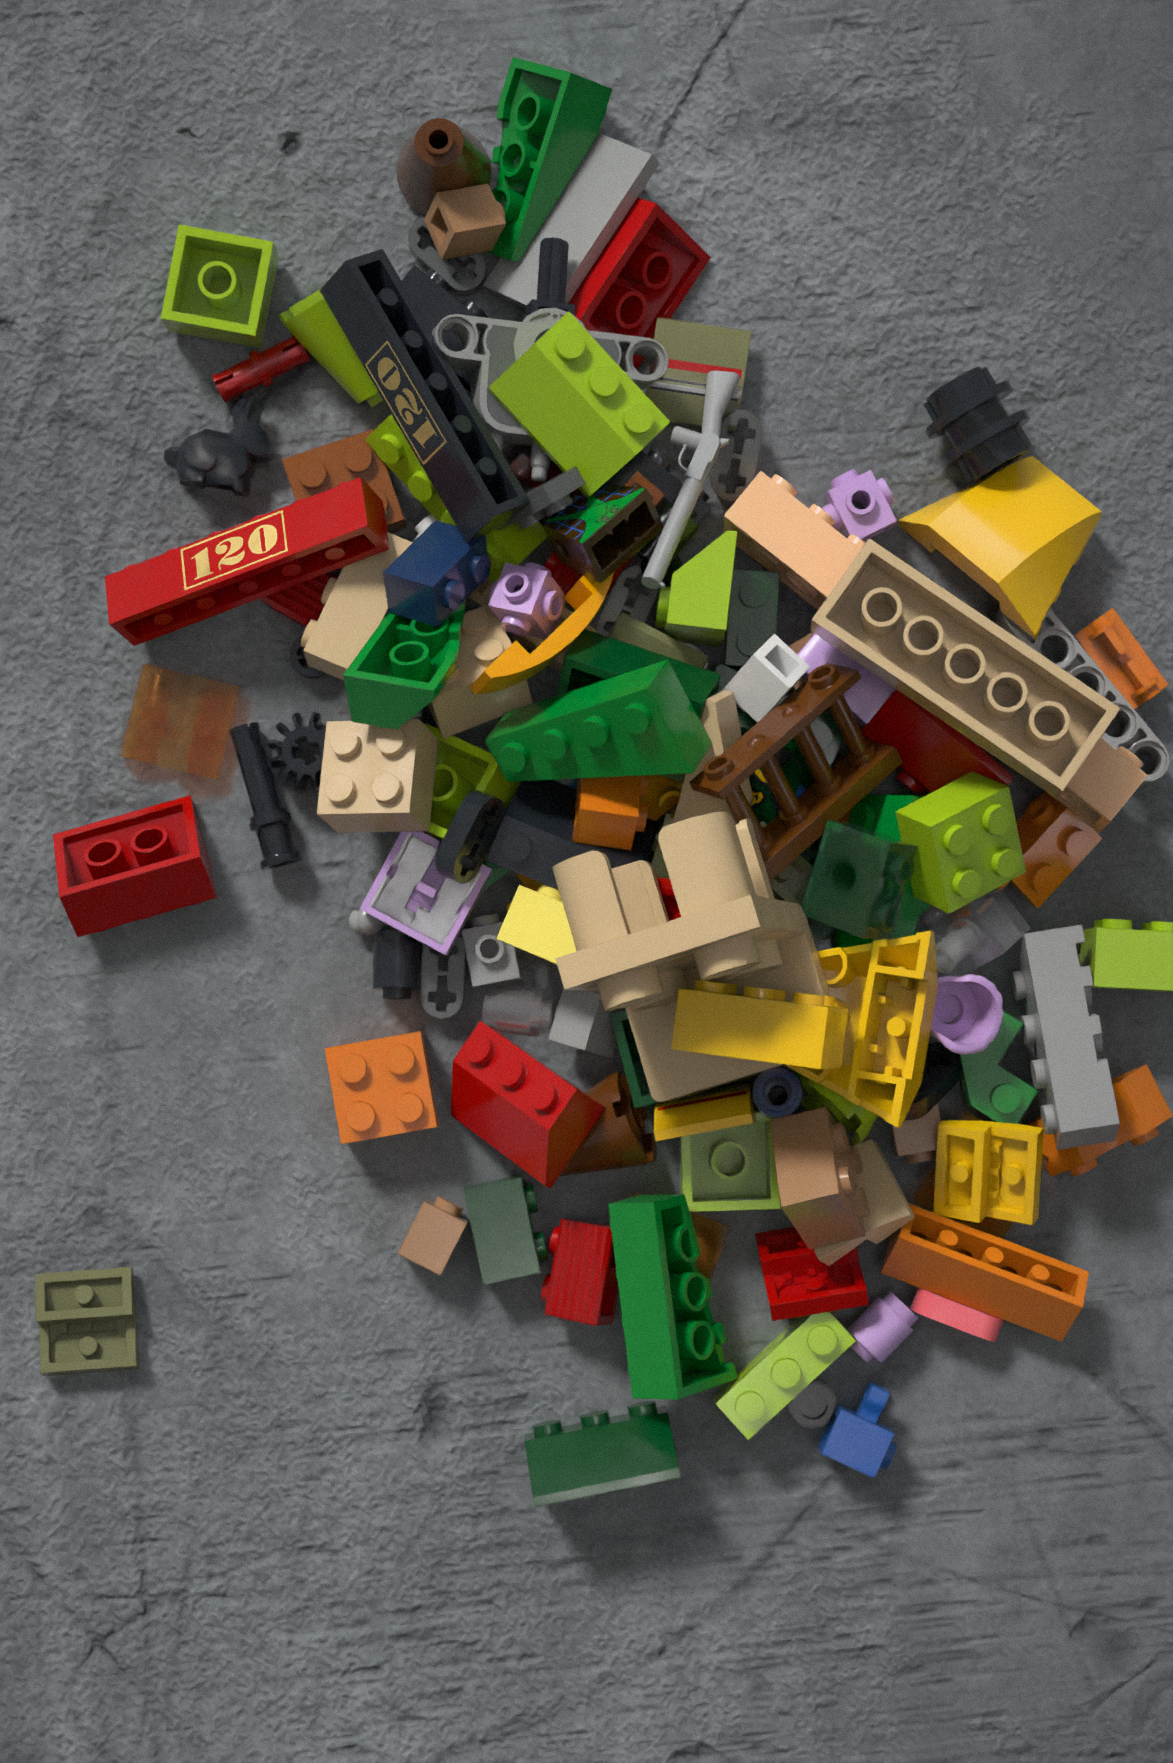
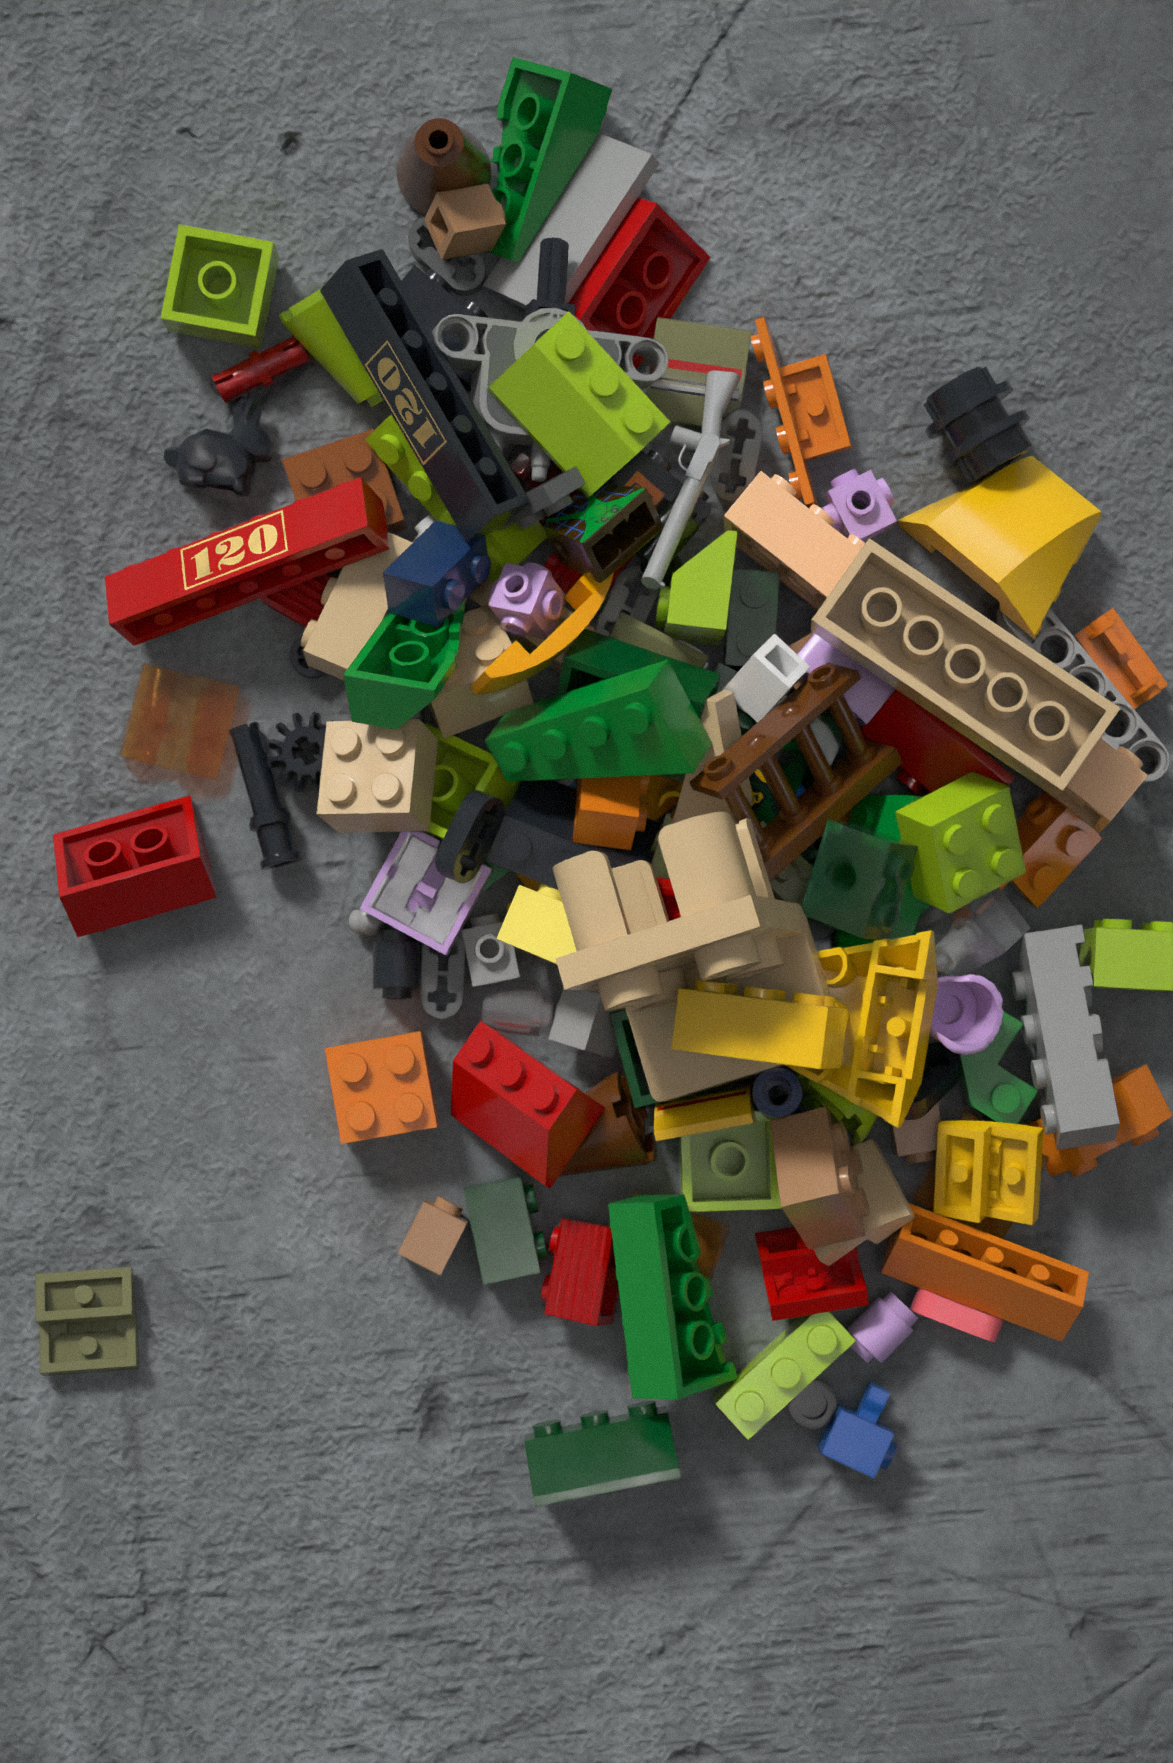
(808, 409): none -> orange bracket

